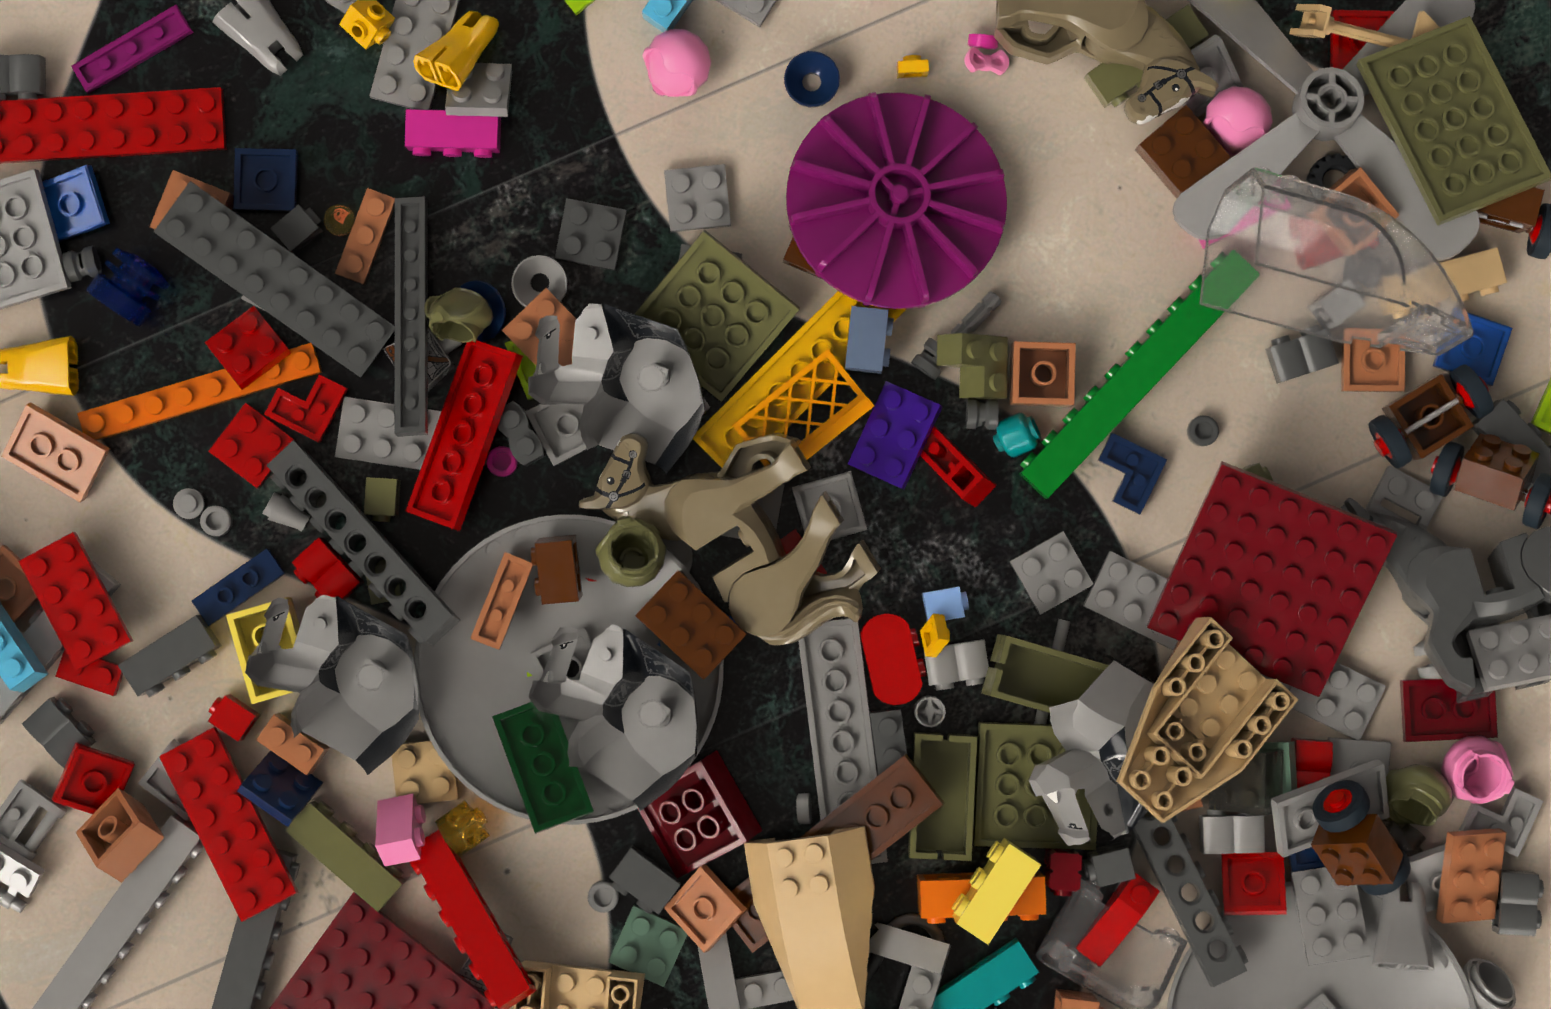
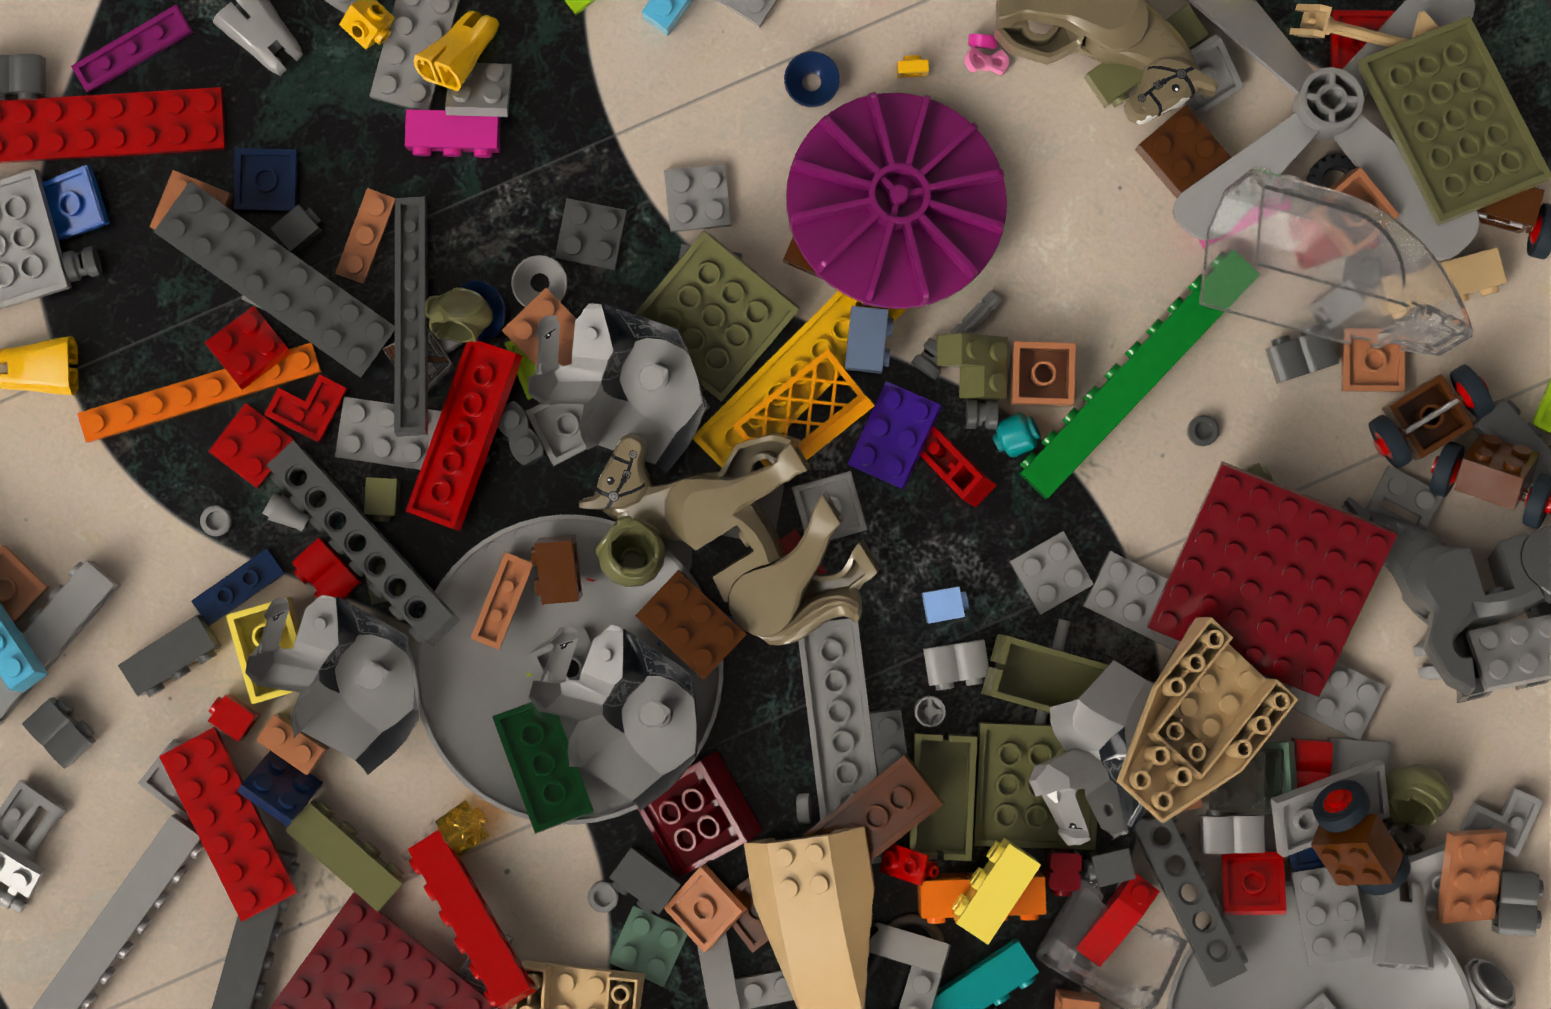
(55, 452): plate -> none
(75, 601): red plate -> none
(91, 778): red plate -> none
(99, 675): red plate -> none
(119, 835): nougat brick -> none
(128, 286): clear blue wheel -> none
(188, 503): light grey plate -> none
(339, 220): clear yellow tile -> none
(399, 829): bright pink brick -> none
(423, 773): tan plate -> none
(501, 461): dark pink tile -> none
(677, 63): bright pink helmet -> none
(892, 658): red brick -> none
(908, 865): none -> red hinge
(935, 635): yellow plate -> none
(1140, 471): dark blue plate -> none
(1238, 118): bright pink helmet -> none
(1433, 713): dark red plate -> none
(1478, 770): bright pink helmet -> none
(1481, 352): blue plate -> none

